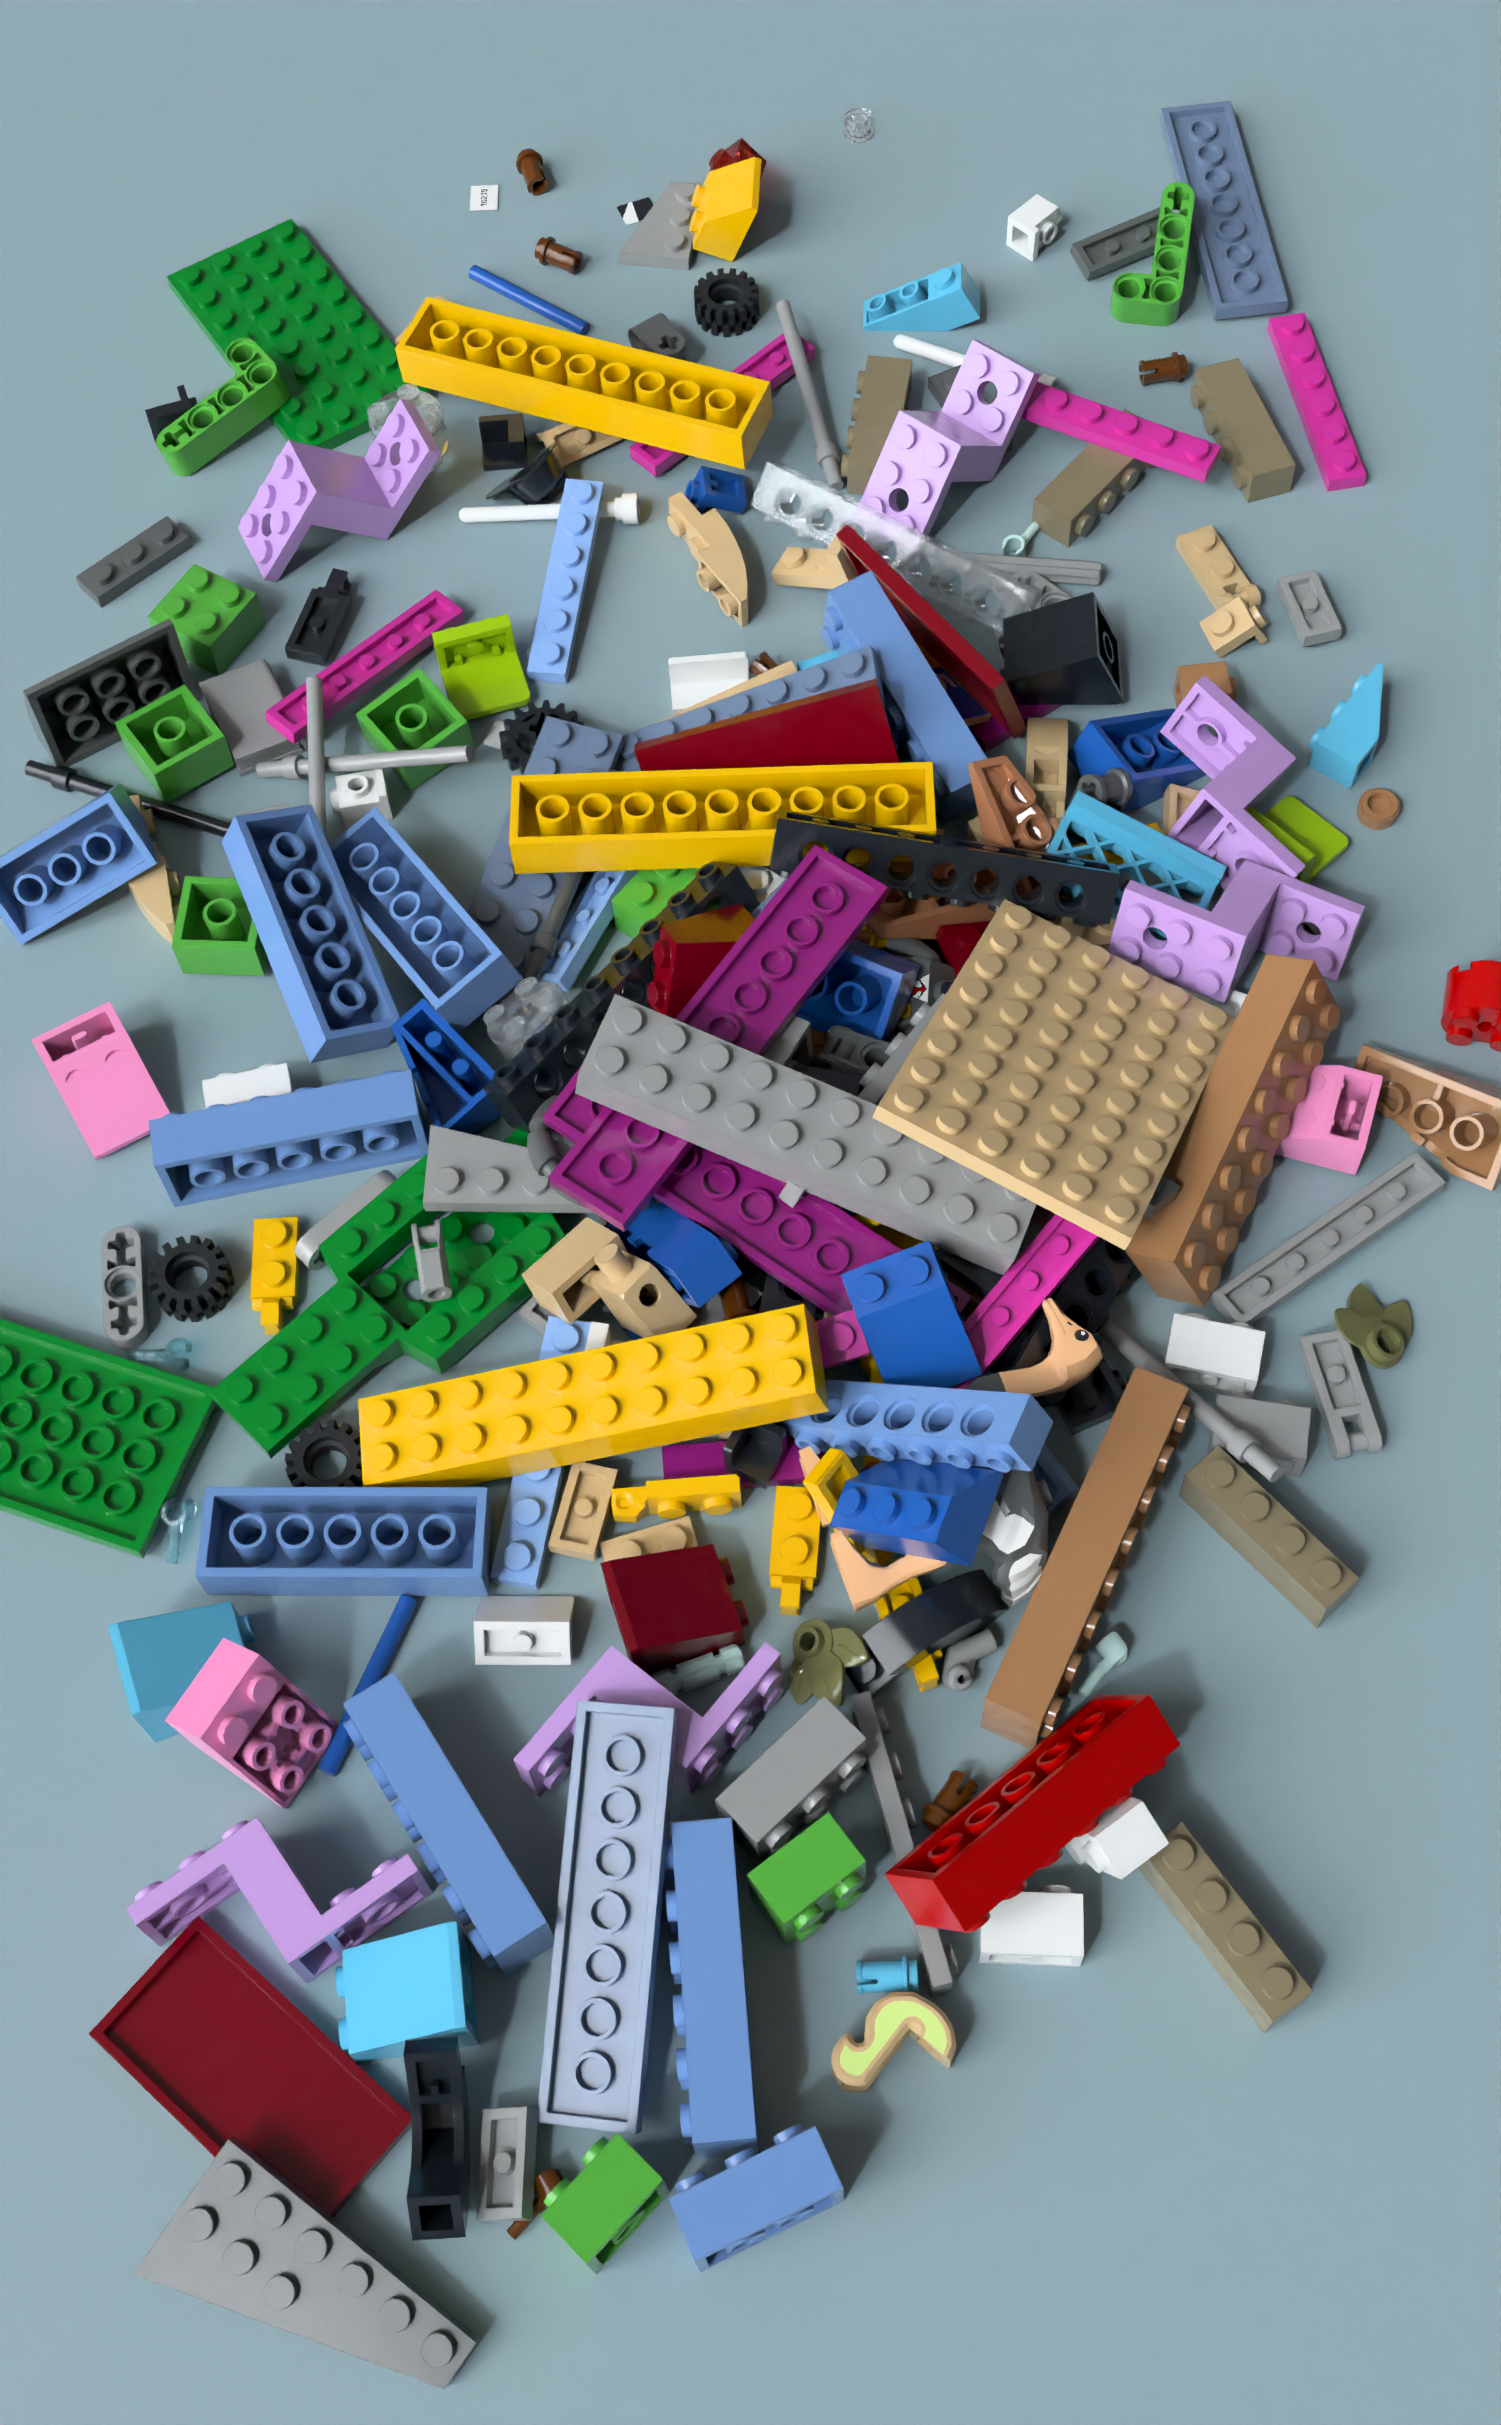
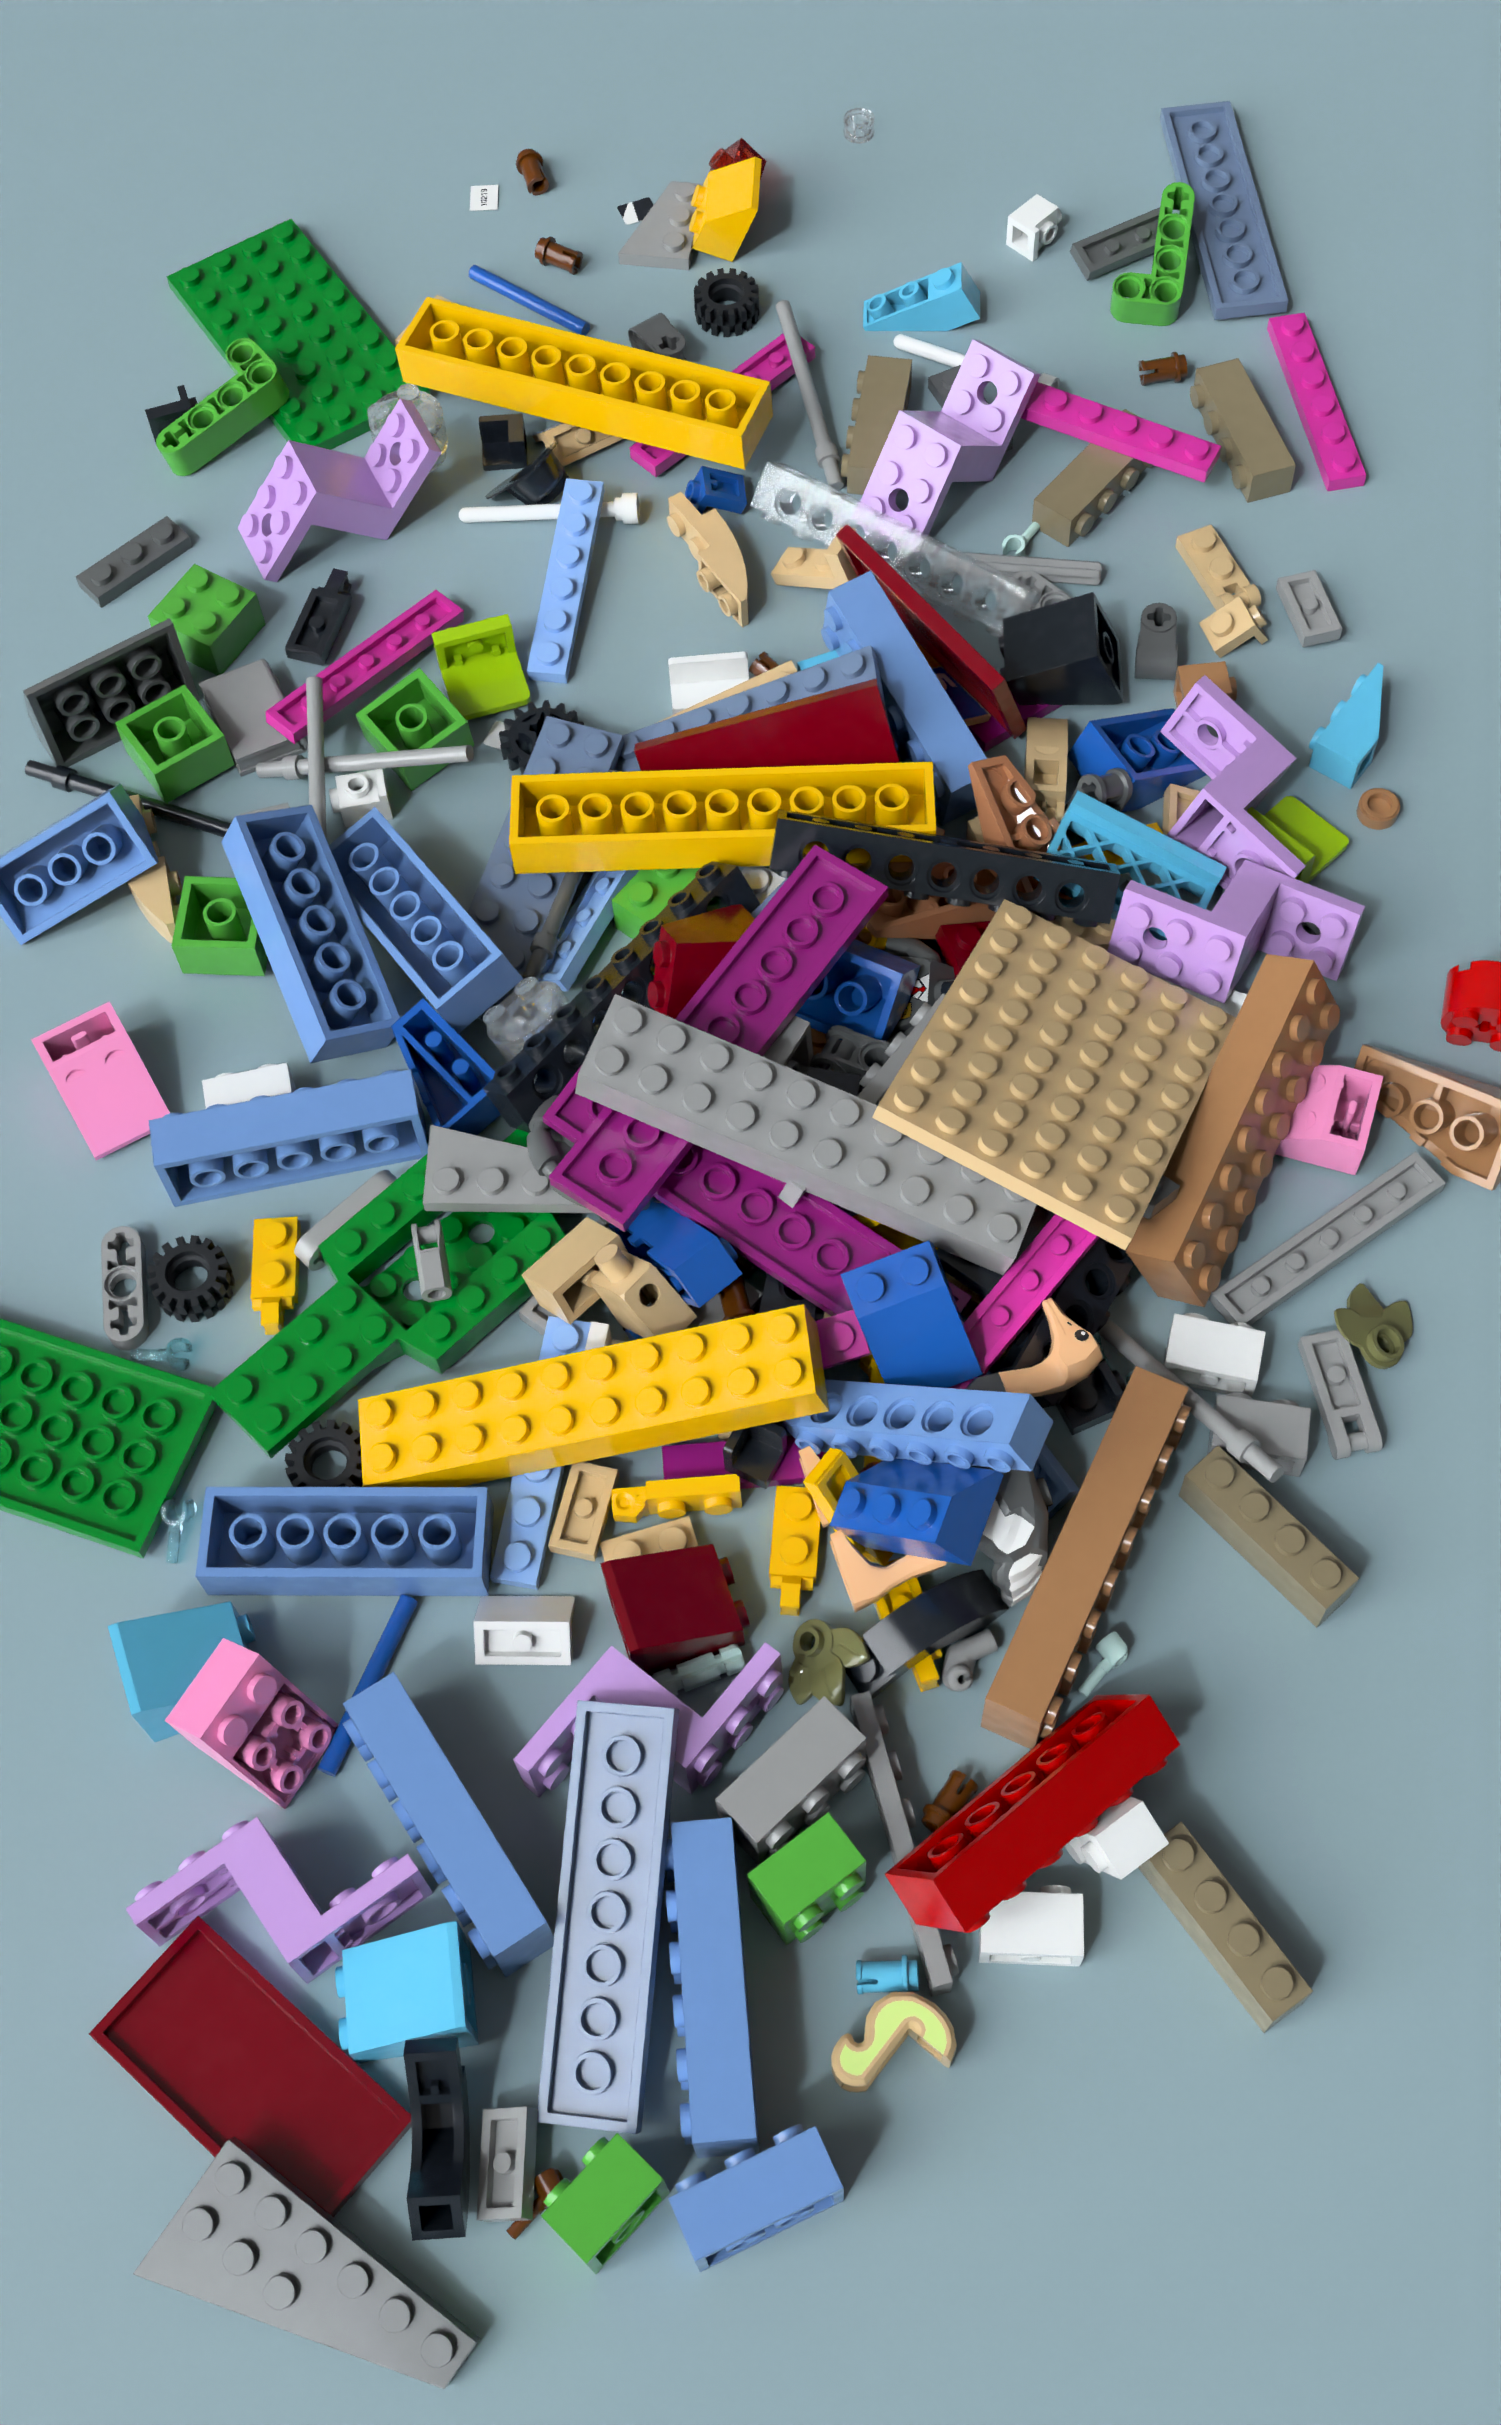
(1157, 643): none -> dark grey piece

